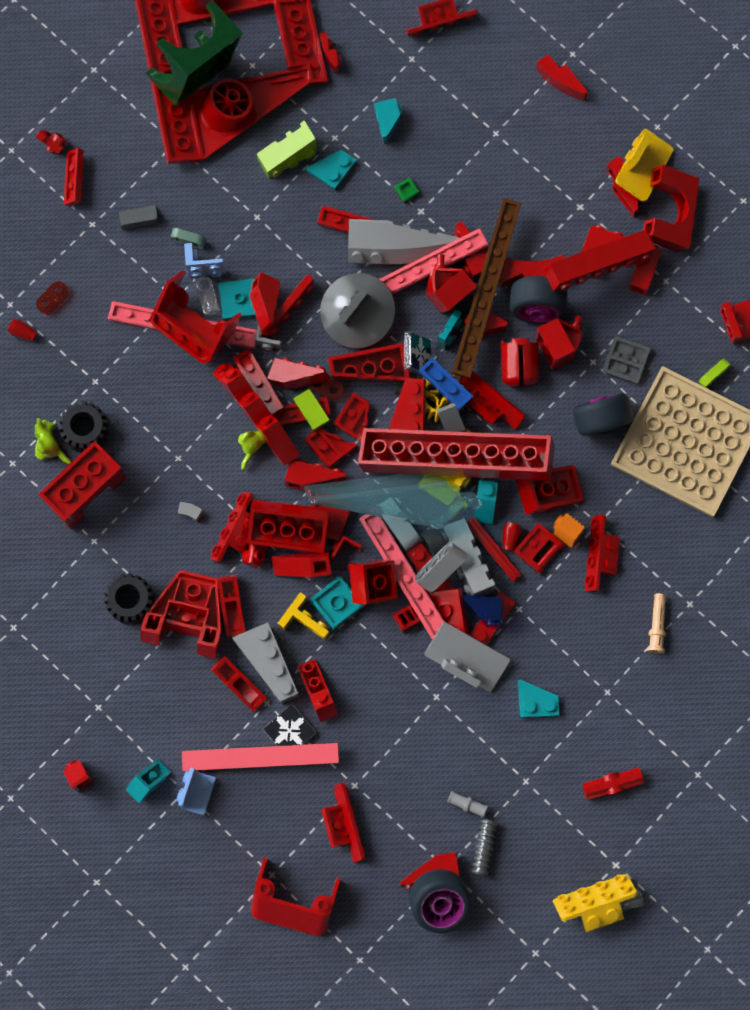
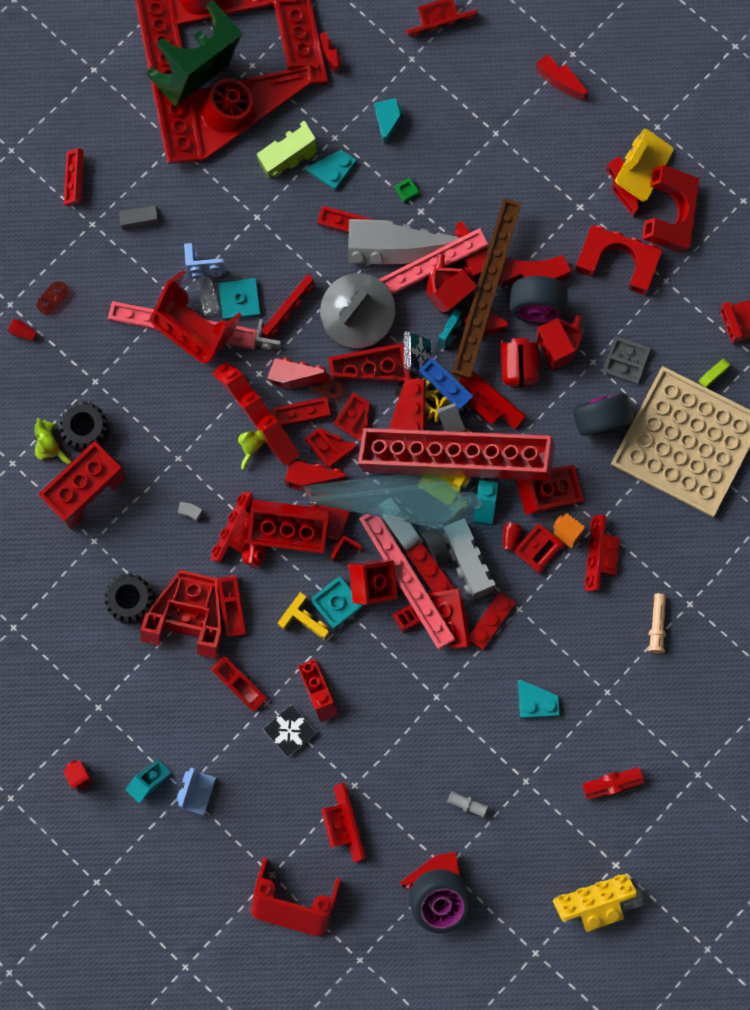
(55, 142): red plate -> none
(184, 237): sand green beam -> none
(257, 380): plate -> none
(260, 757): coral tile -> none
(264, 296): red slope -> none
(265, 656): light grey wedge -> none
(302, 564): red slope -> none
(311, 410): lime tile -> none
(440, 567): light grey beam -> none
(466, 657): light grey bracket -> none
(484, 847): dark grey piece -> none
(487, 609): clear blue slope -> none
(493, 549): red axle -> none
(599, 260): red brick -> none

